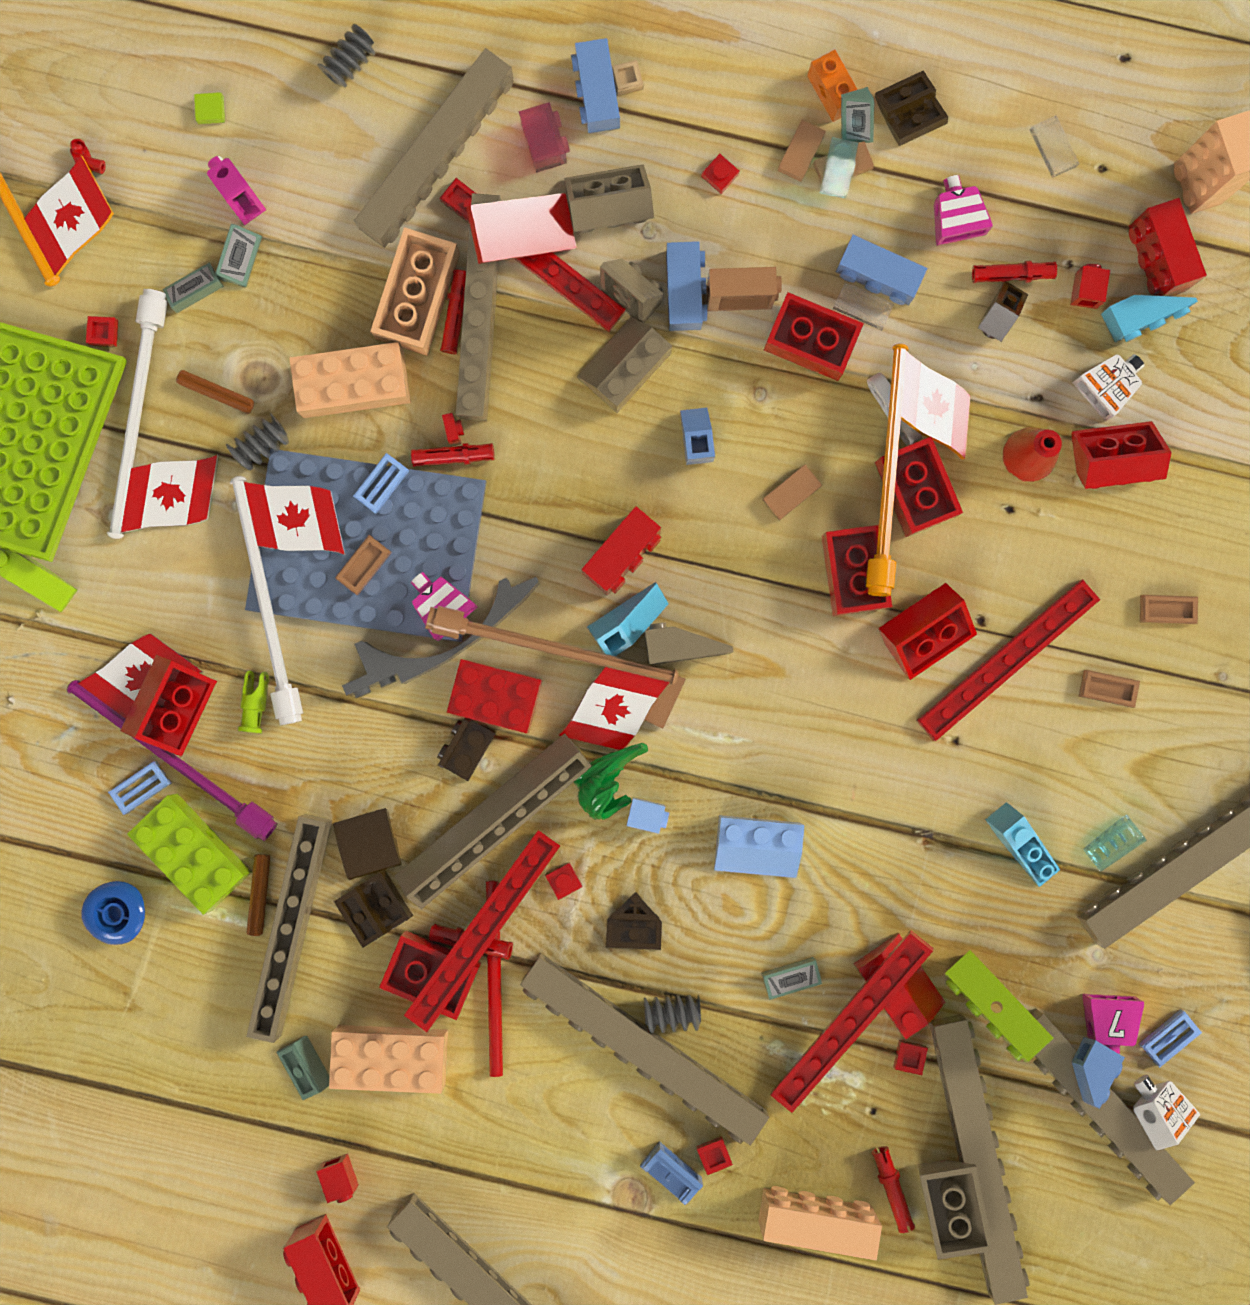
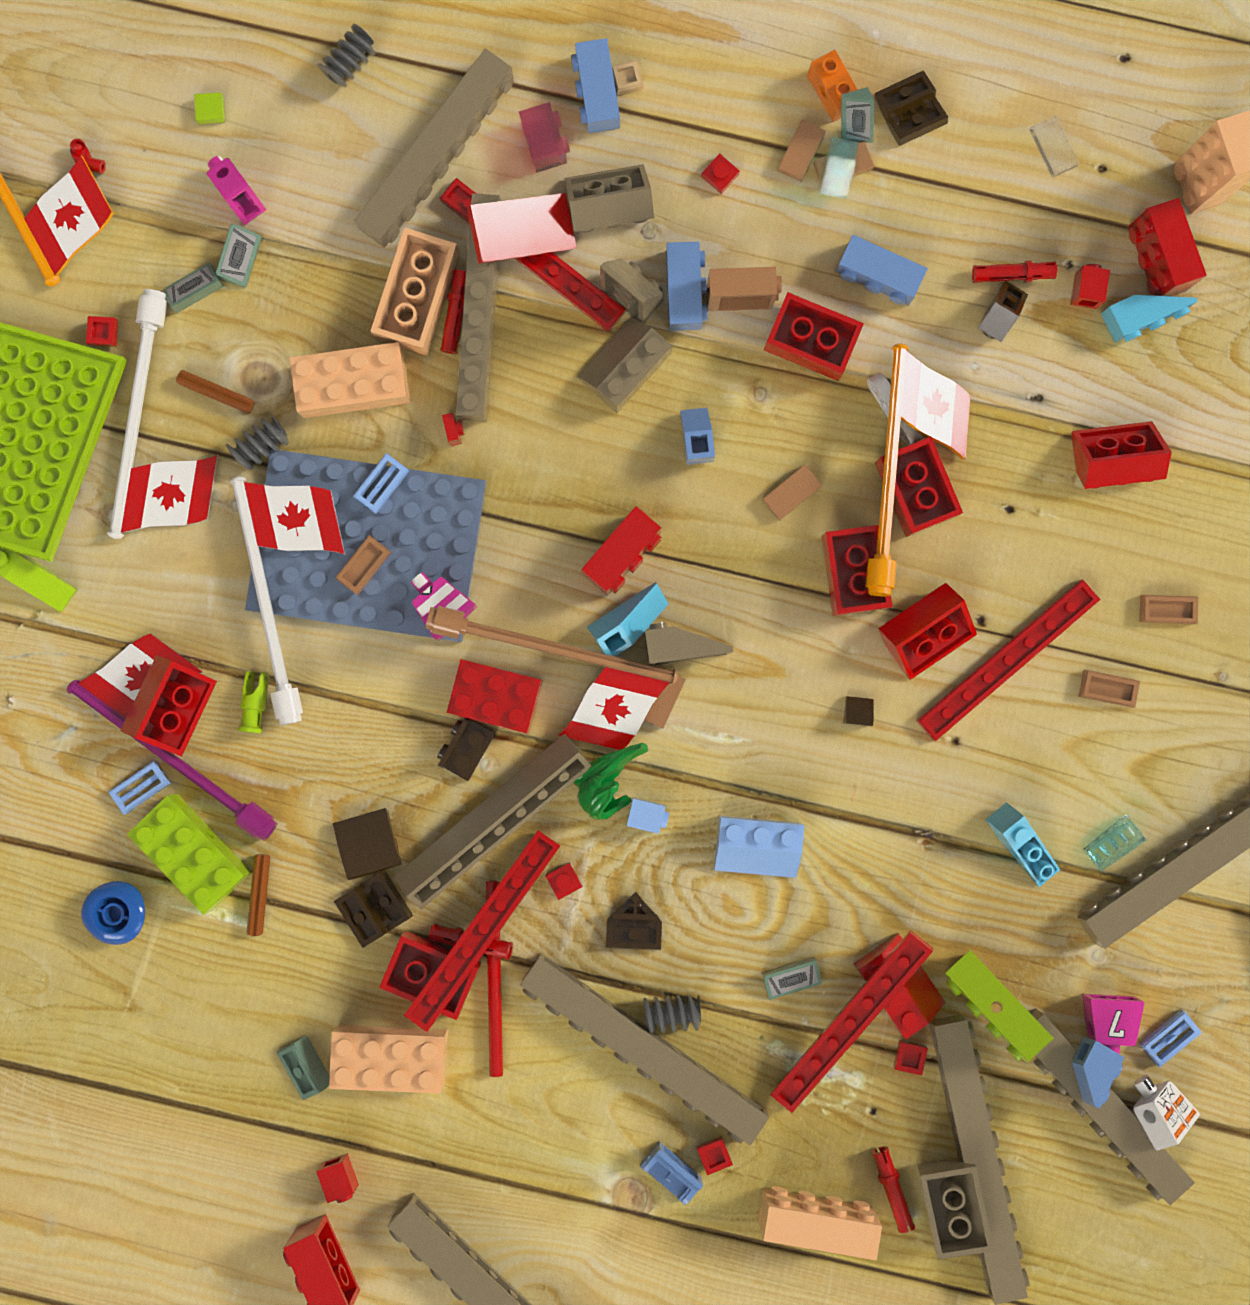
(289, 928): dark tan brick -> none
(383, 667): dark grey slope -> none
(458, 454): red pin -> none
(859, 711): none -> dark brown slope
(863, 306): clear tile -> none
(960, 213): dark pink torso -> none
(1032, 453): red cone -> none
(1110, 384): white torso -> none

